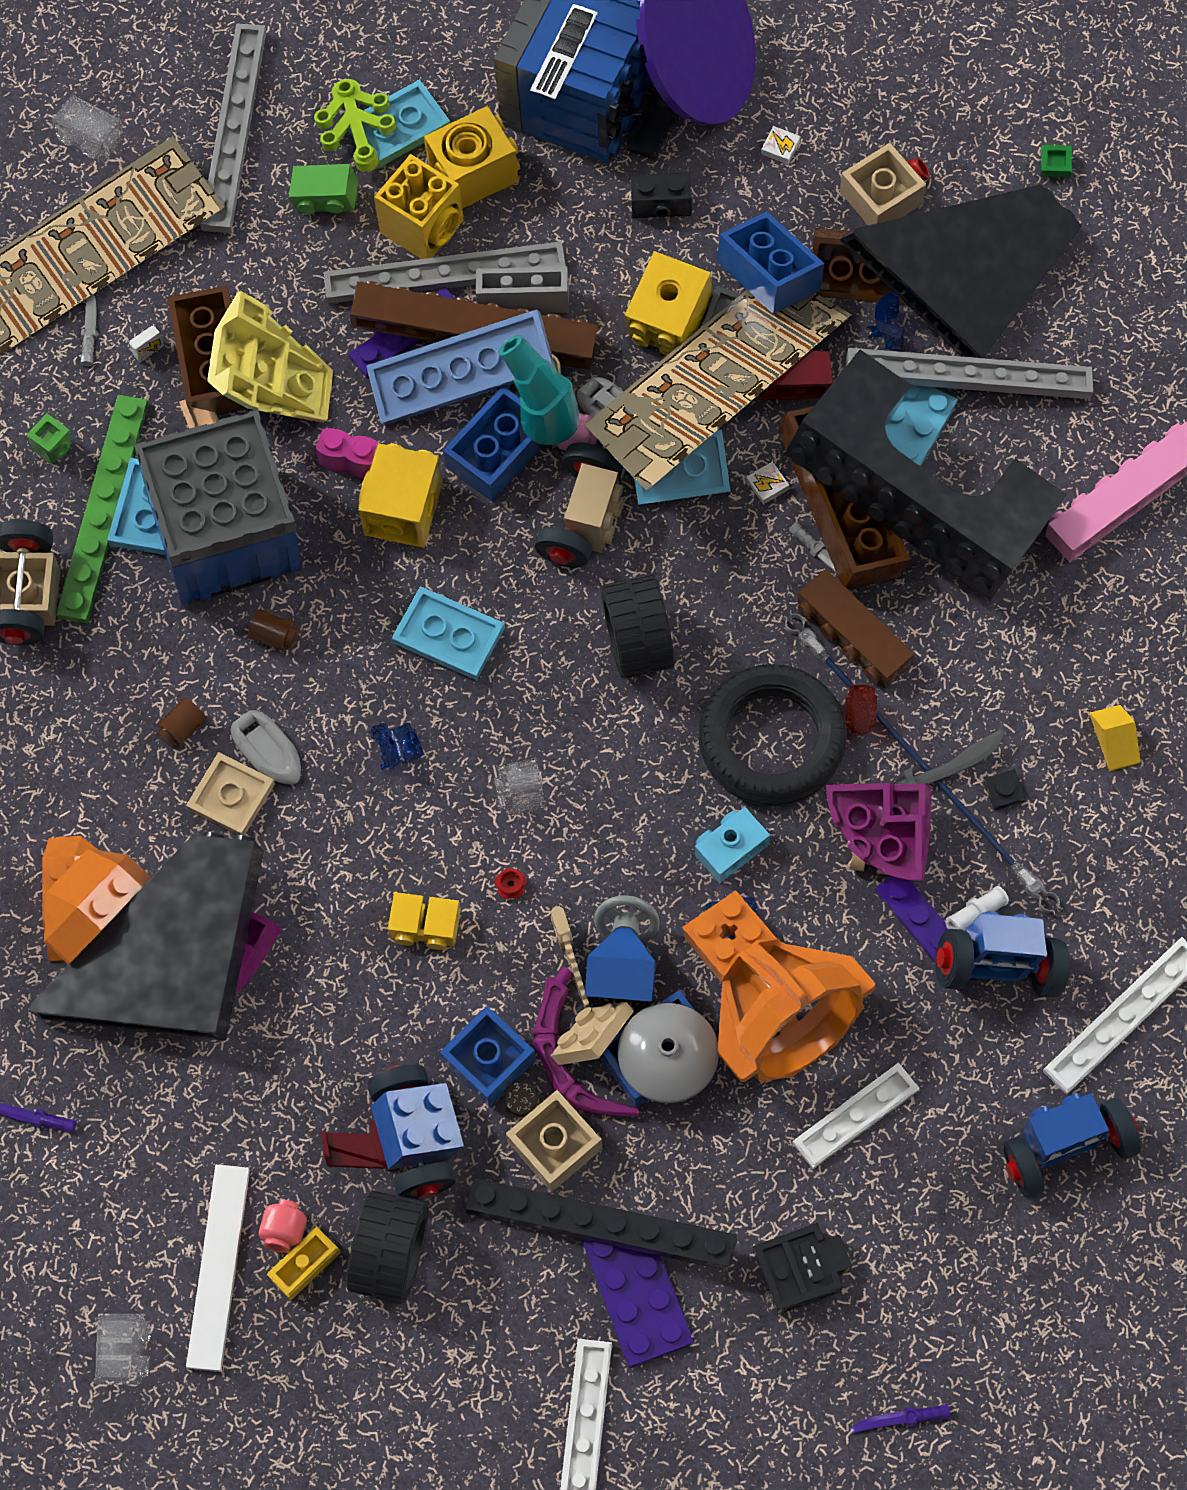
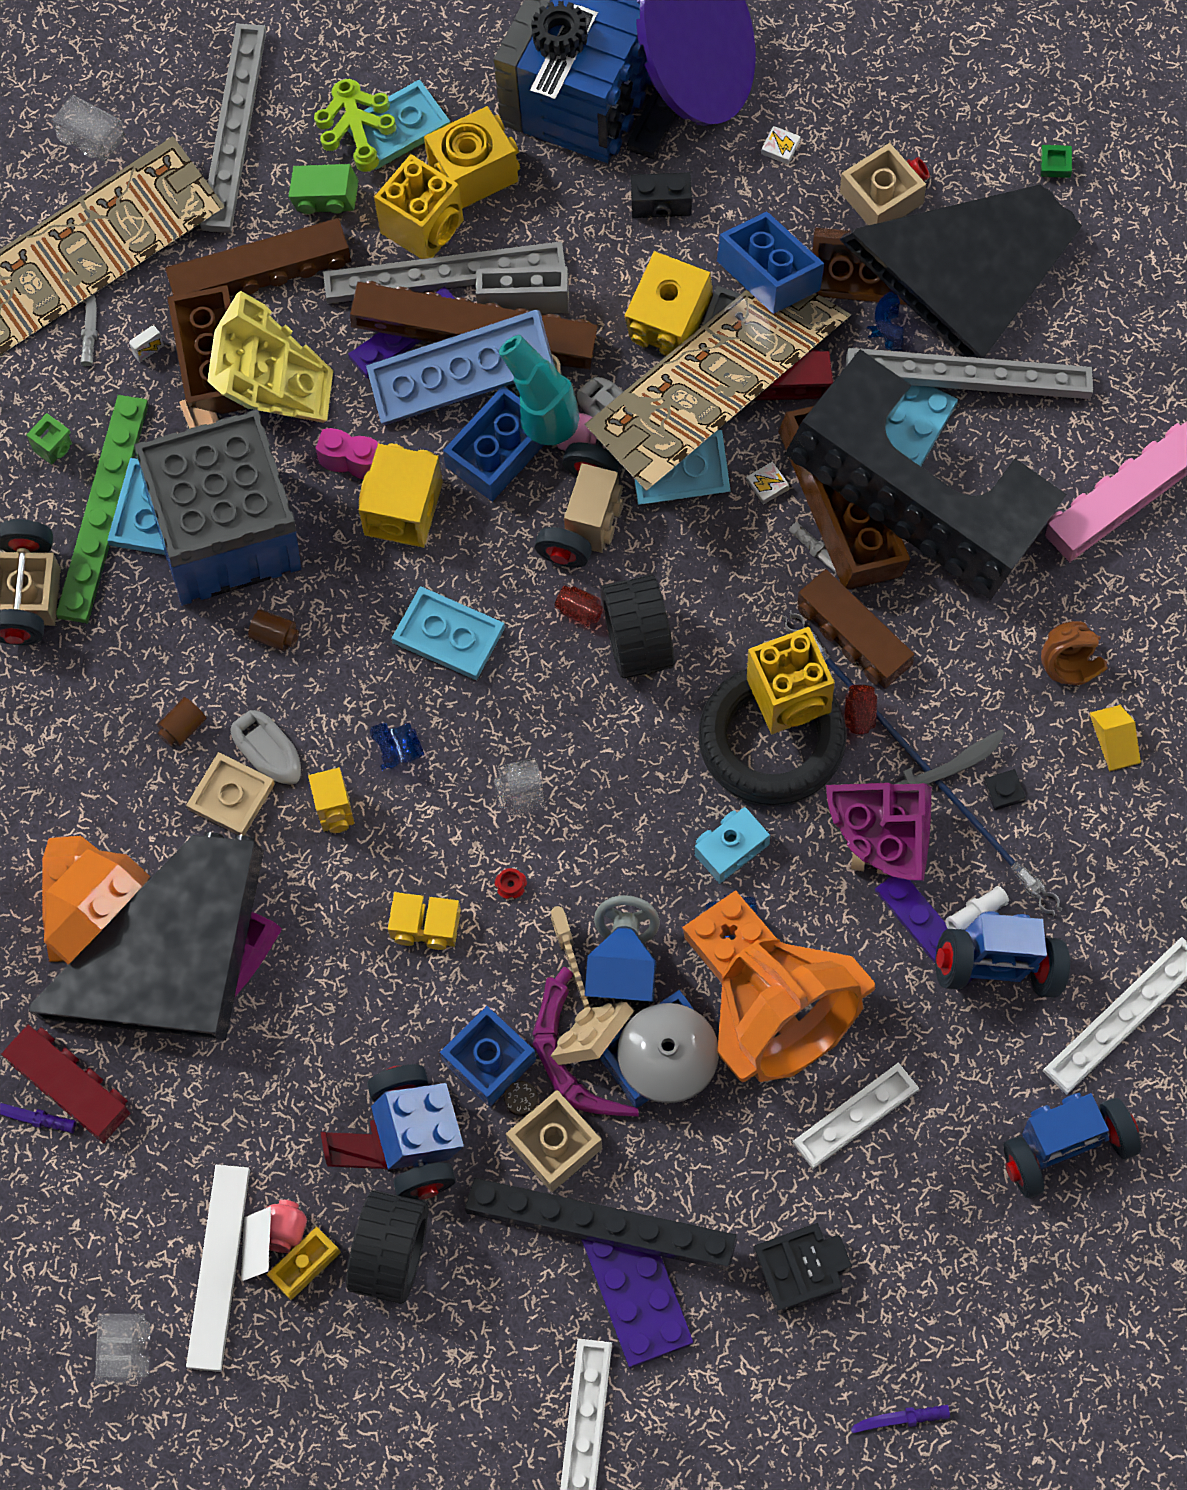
(66, 1083): none -> dark red brick
(256, 1244): none -> white sticker
(265, 261): none -> reddish brown brick
(331, 800): none -> yellow piece
(554, 17): none -> black tyre
(579, 605): none -> clear red brick
(790, 680): none -> yellow brick
(1068, 652): none -> dark orange helmet

